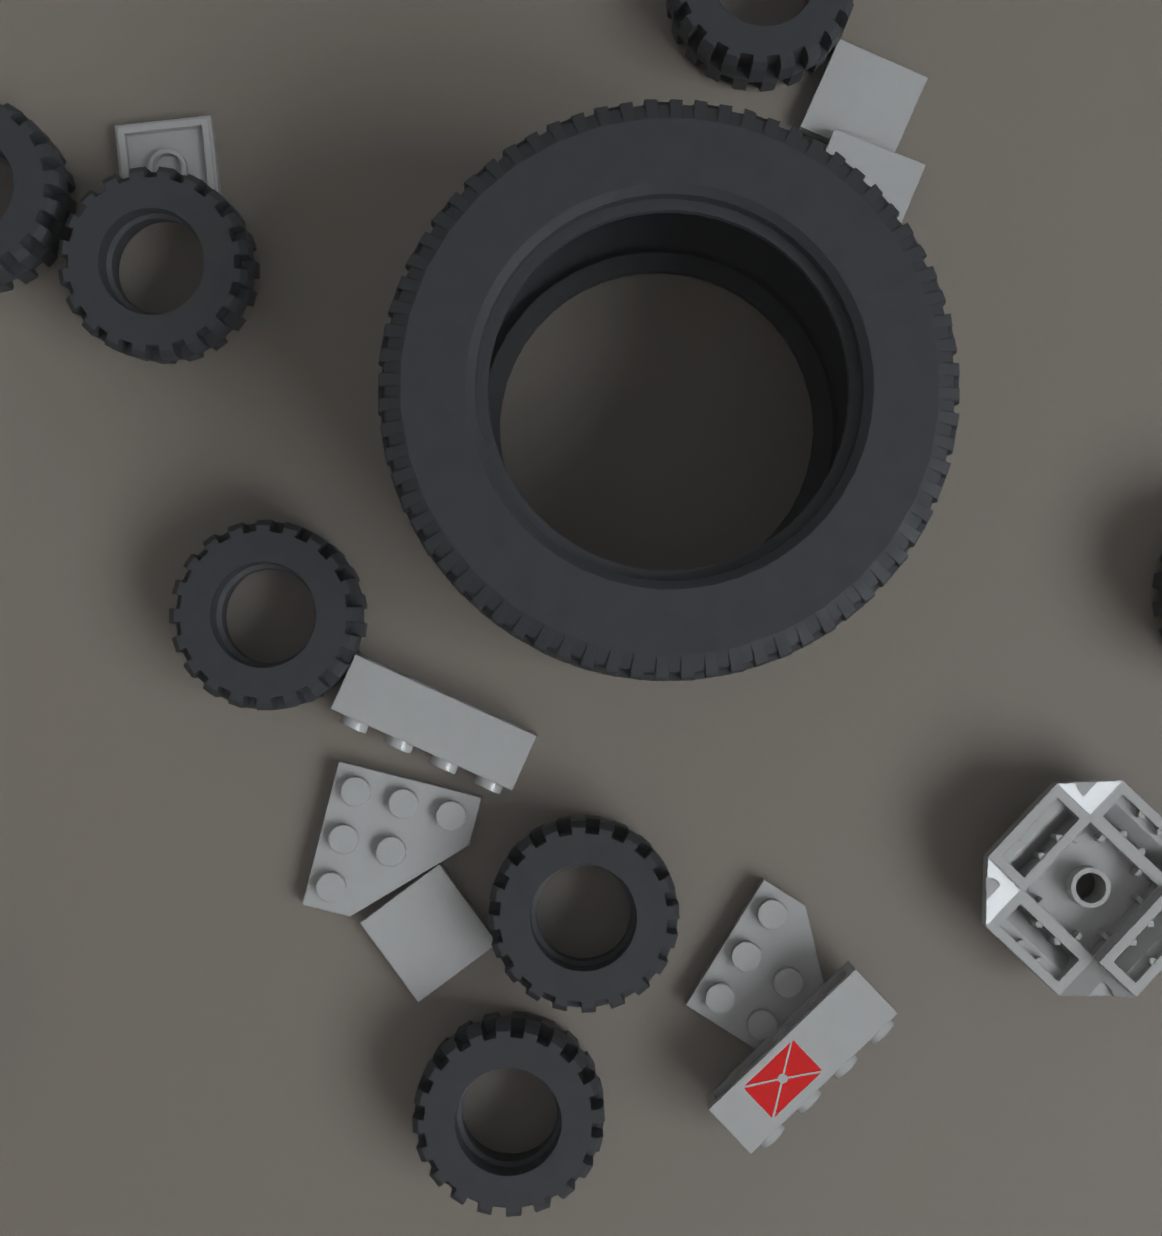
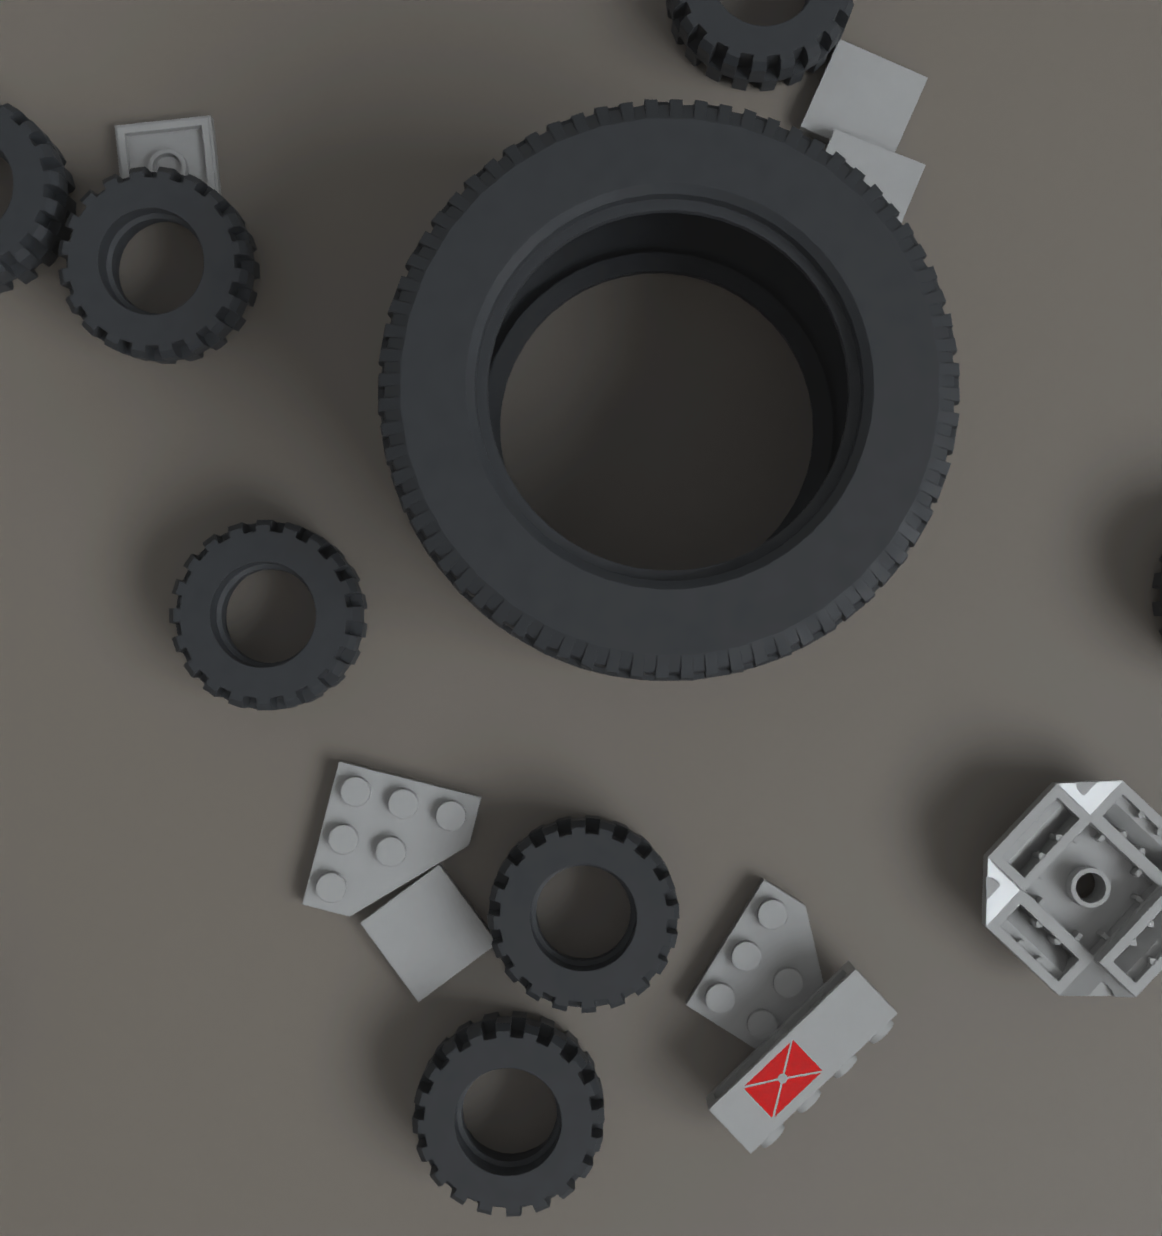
(433, 722): light grey brick -> none

